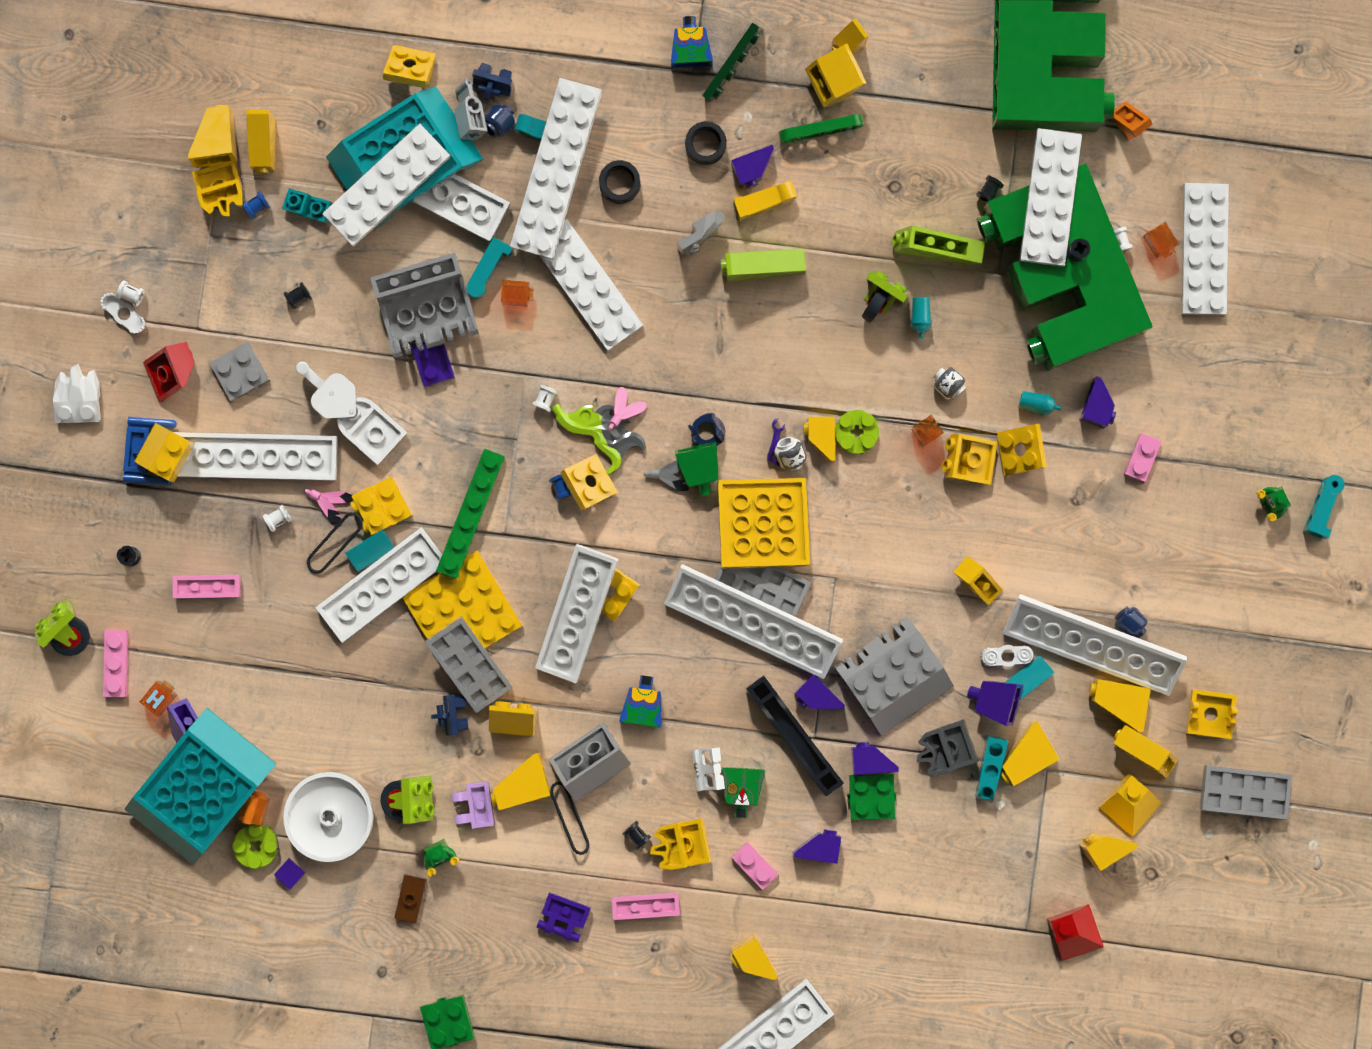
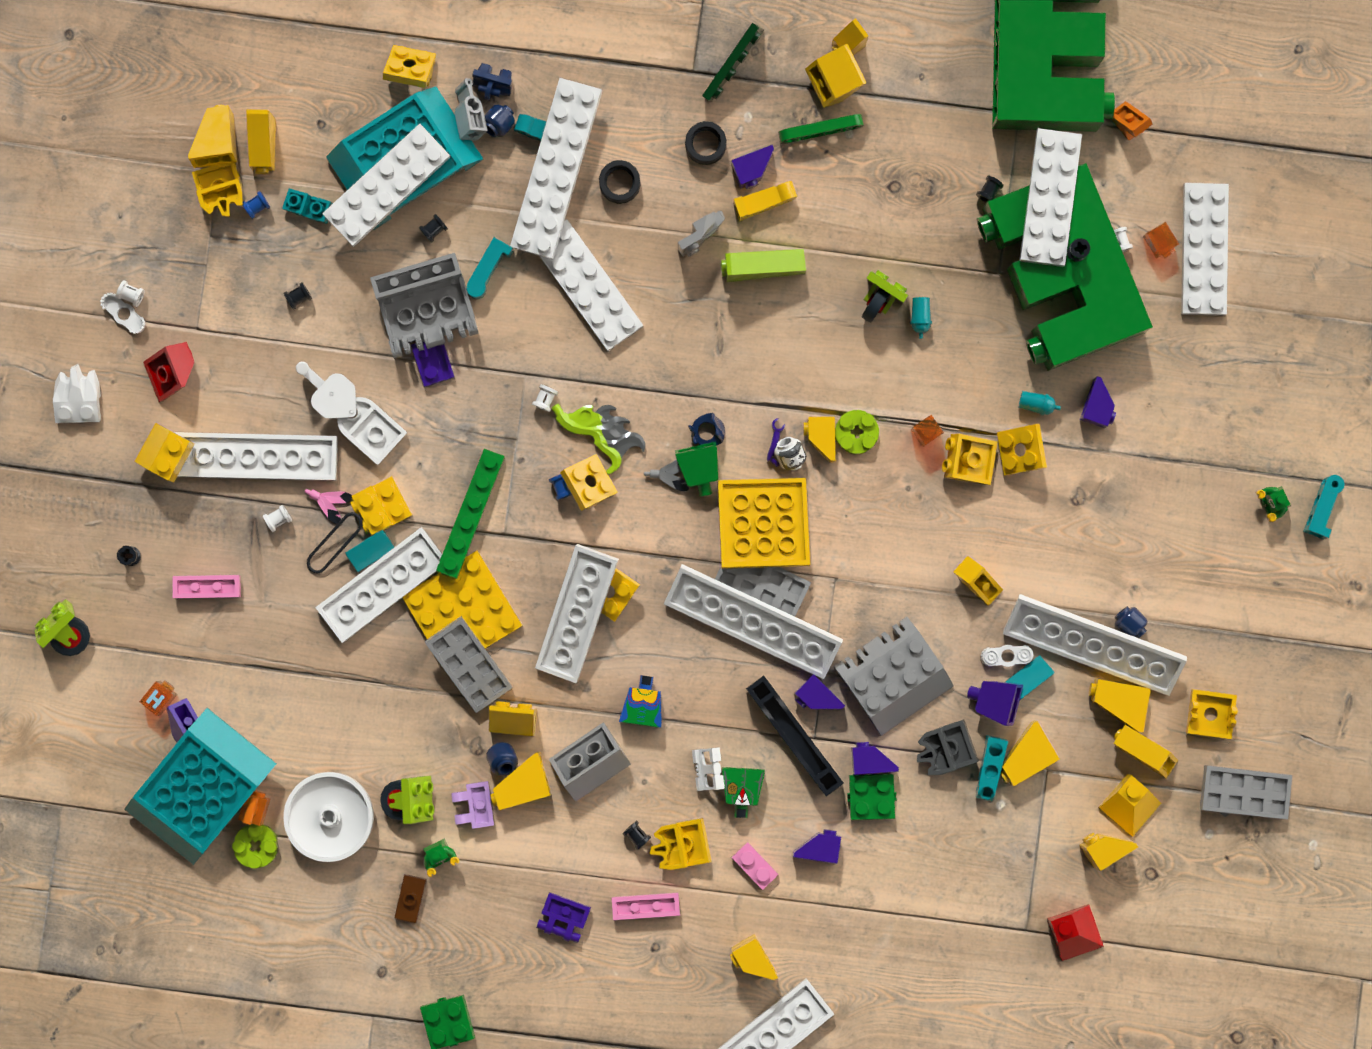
(115, 663): bright pink plate -> none
(136, 435): blue plate -> none
(239, 371): light grey plate -> none
(289, 873): dark purple tile -> none
(433, 228): none -> black bush
(451, 722): dark blue hips -> none
(466, 206): white plate -> none
(502, 758): none -> dark blue head
(516, 293): clear orange brick -> none
(563, 822): black piece -> none
(622, 412): bright pink piece -> none
(691, 46): torso -> none
(938, 245): lime slope -> none
(949, 383): head -> none
(1142, 457): bright pink plate -> none

